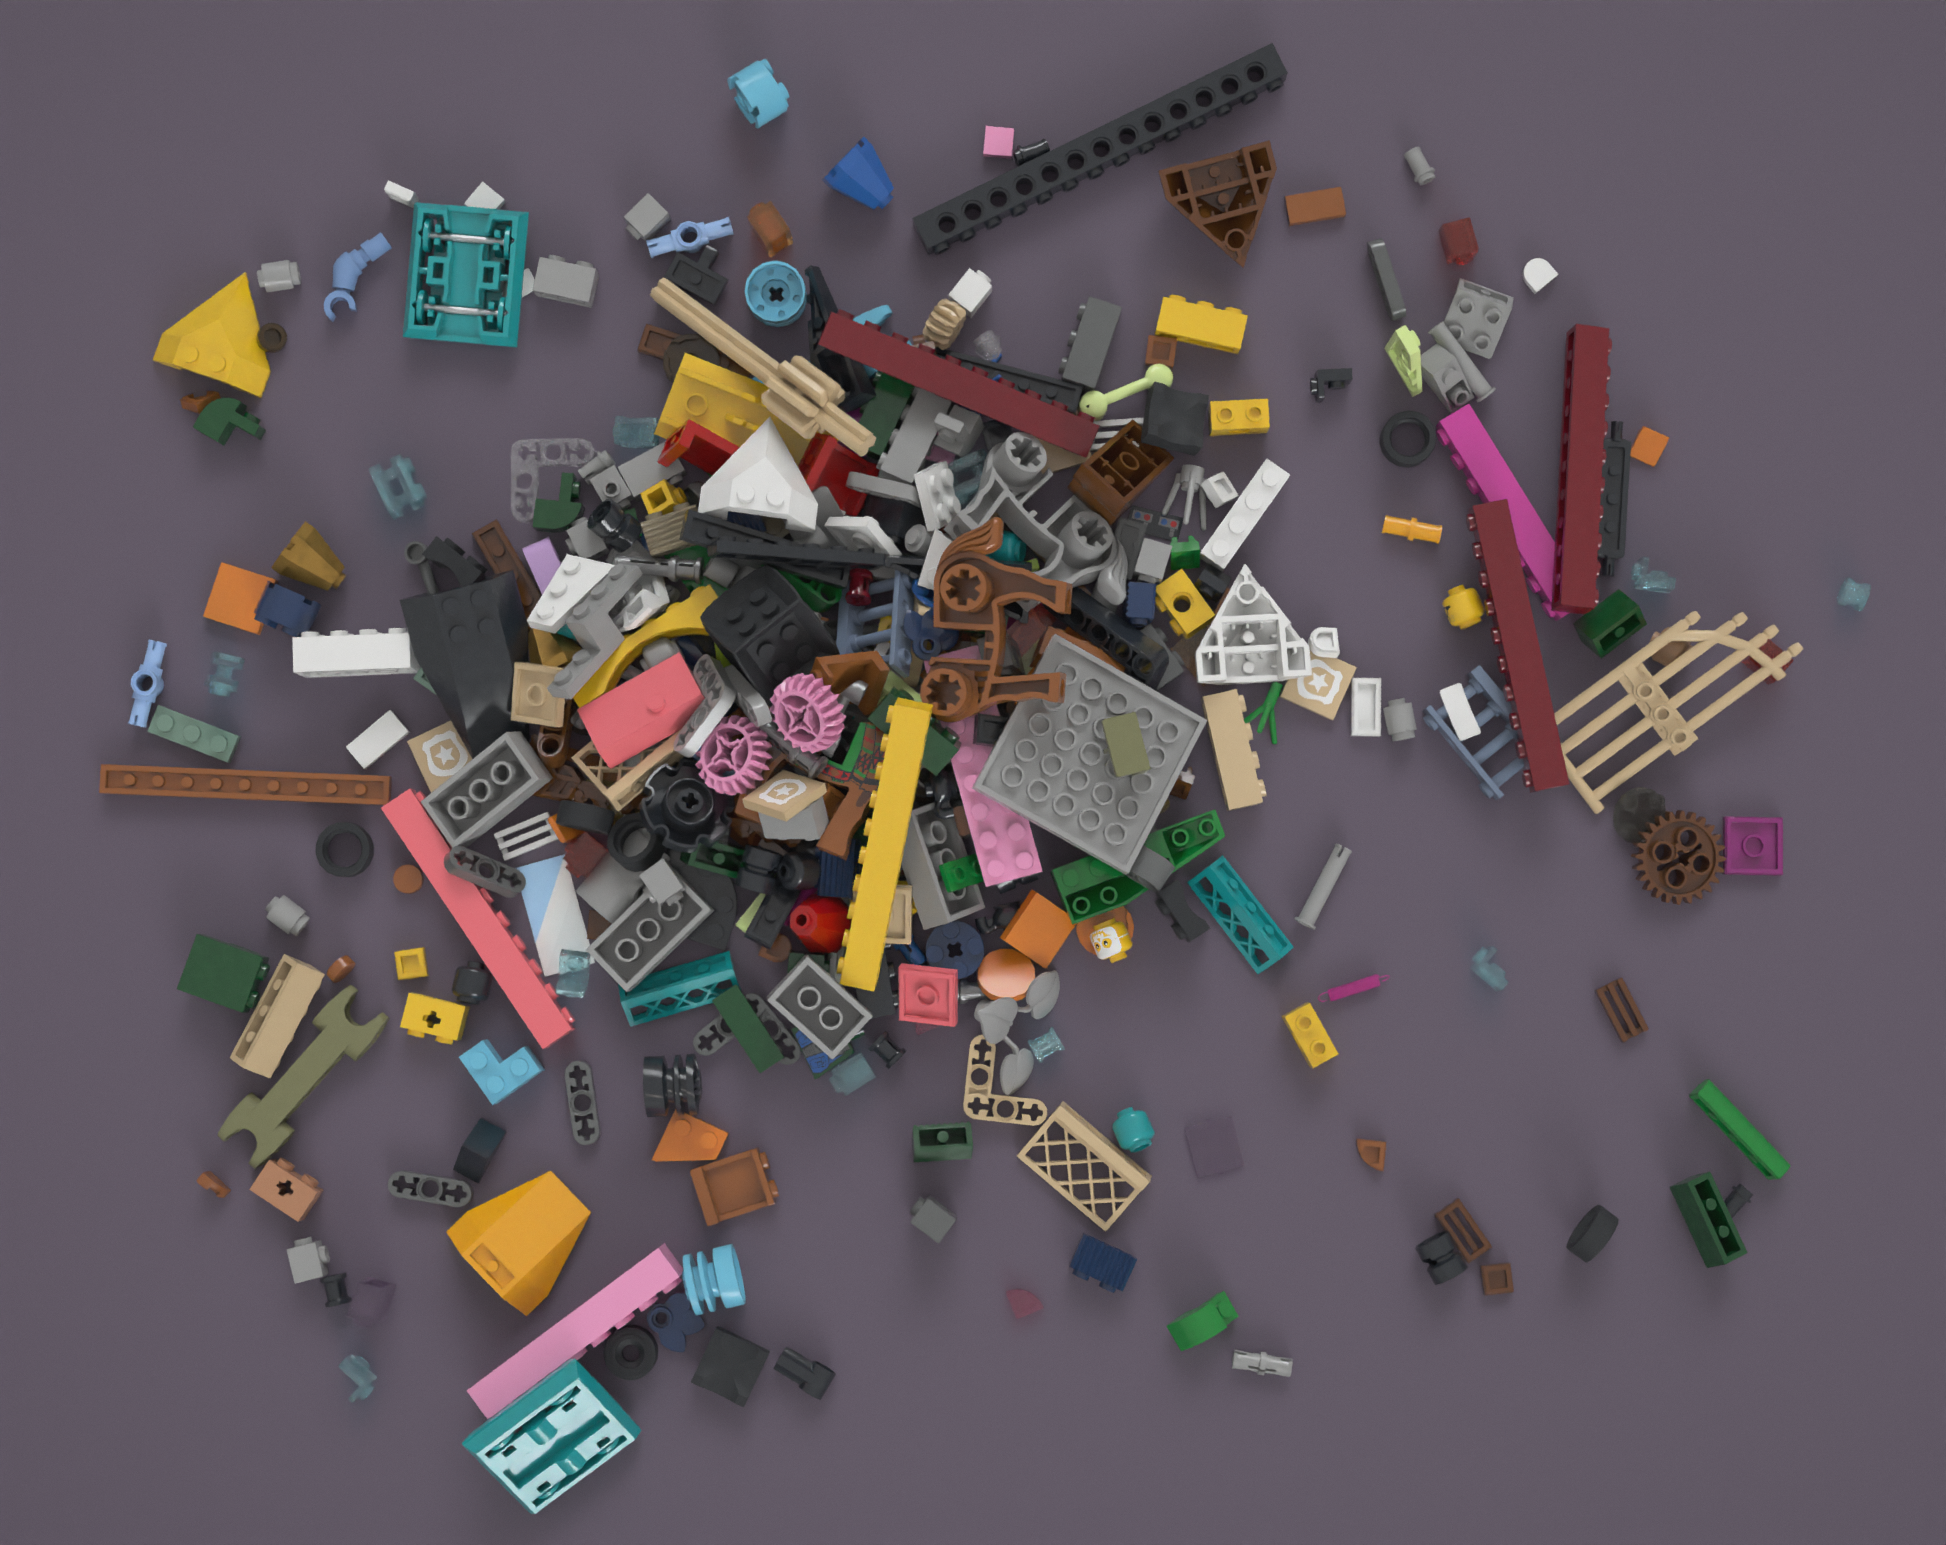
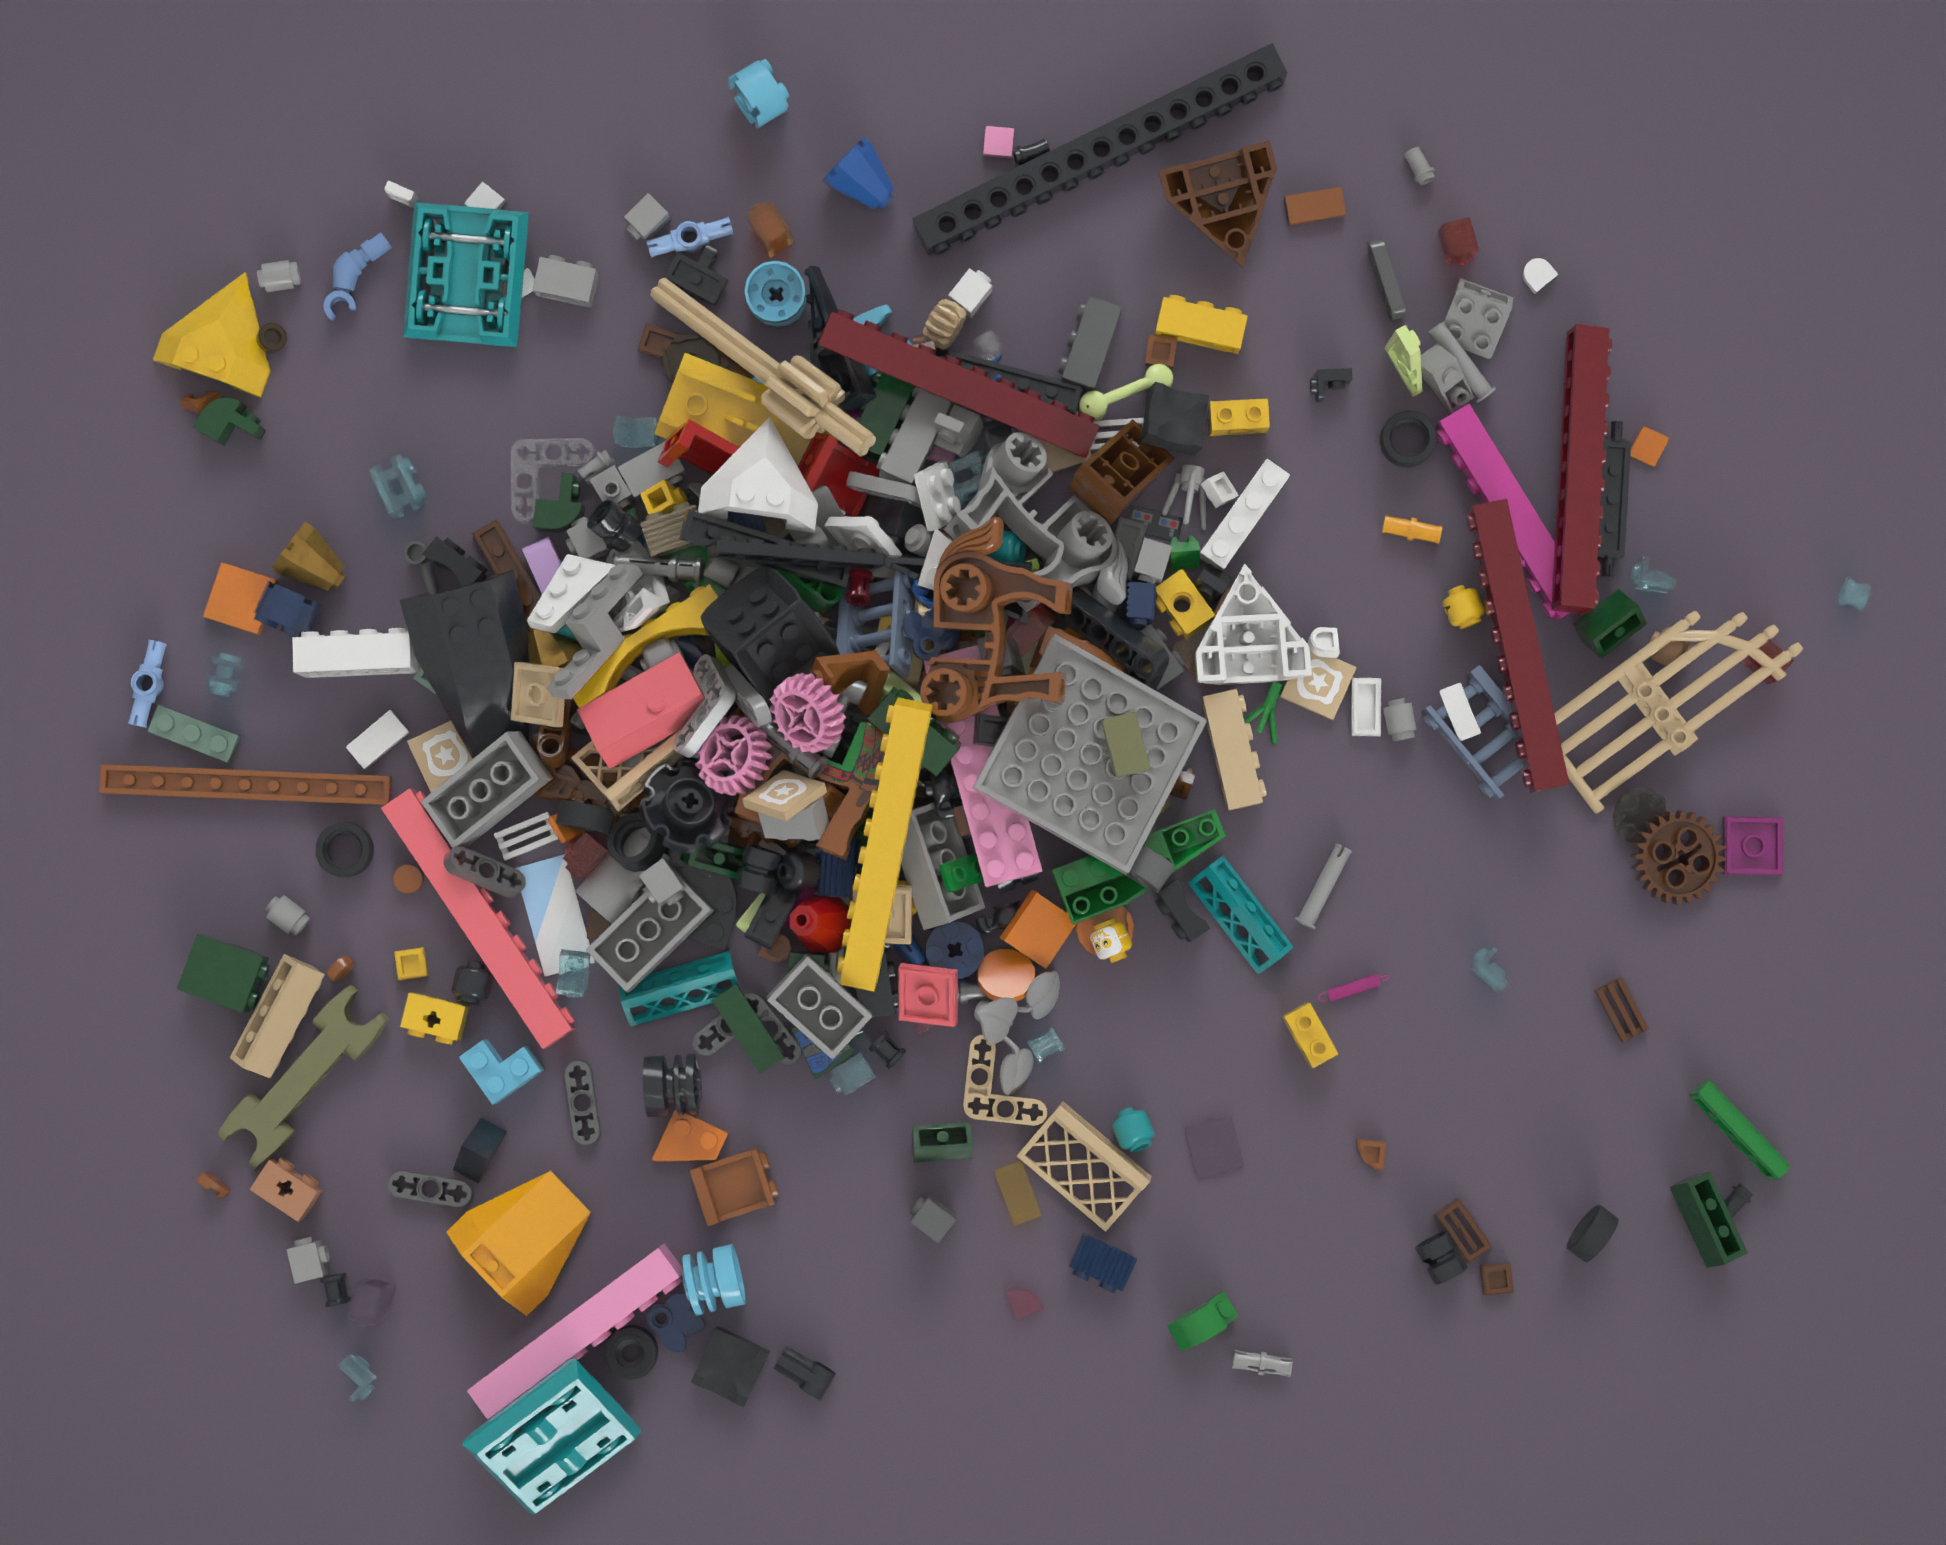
(1017, 1192): none -> clear yellow tile

